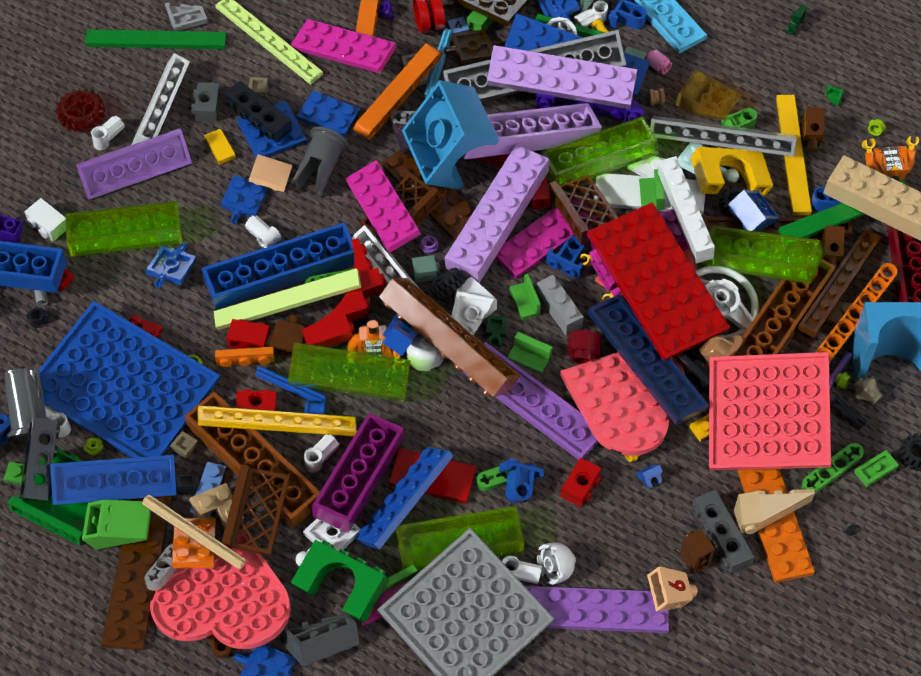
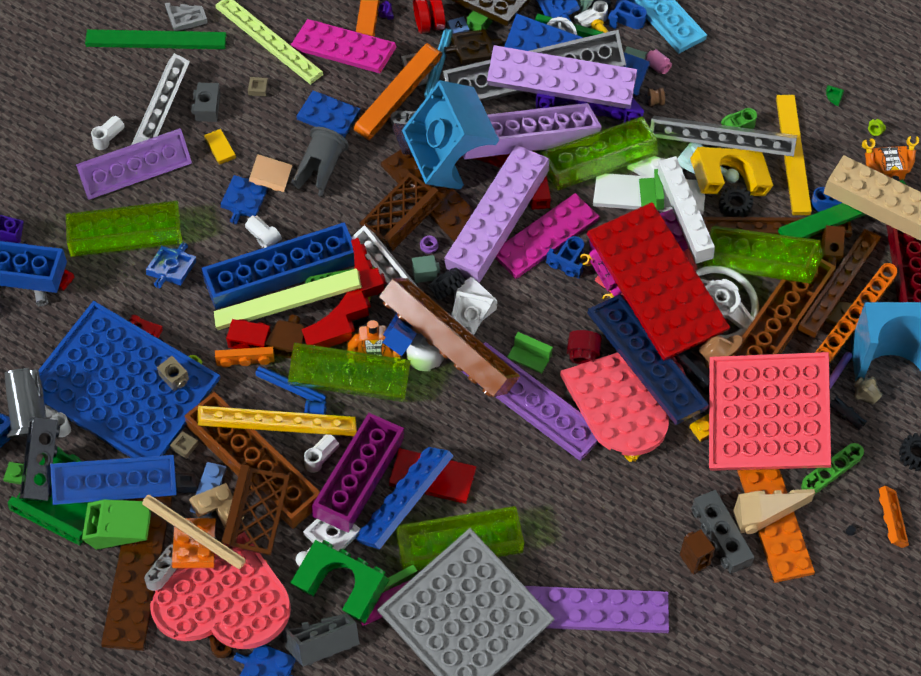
(37, 312): black plate -> none
(46, 220): white brick -> none
(72, 117): clear red gear -> none
(93, 450): lime plate -> none
(171, 366): none -> dark tan brick
(258, 111): black brick -> none
(266, 398): red brick -> none
(267, 147): blue plate -> none
(383, 206): dark pink plate -> none
(494, 477): bright green beam -> none
(496, 329): dark green plate -> none
(520, 477): blue pin -> none
(523, 570): white piece -> none
(526, 299): bright green panel -> none
(556, 558): white cylinder -> none
(559, 305): light grey brick -> none
(571, 212): reddish brown fence -> none
(582, 472): red brick -> none
(650, 472): blue tile -> none
(670, 588): light nougat torso -> none
(707, 97): clear yellow slope -> none
(753, 210): slope -> none
(797, 18): dark green plate -> none
(812, 128): reddish brown torso -> none
(842, 380): lime plate -> none
(876, 468): bright green plate -> none
(893, 517): none -> orange plate

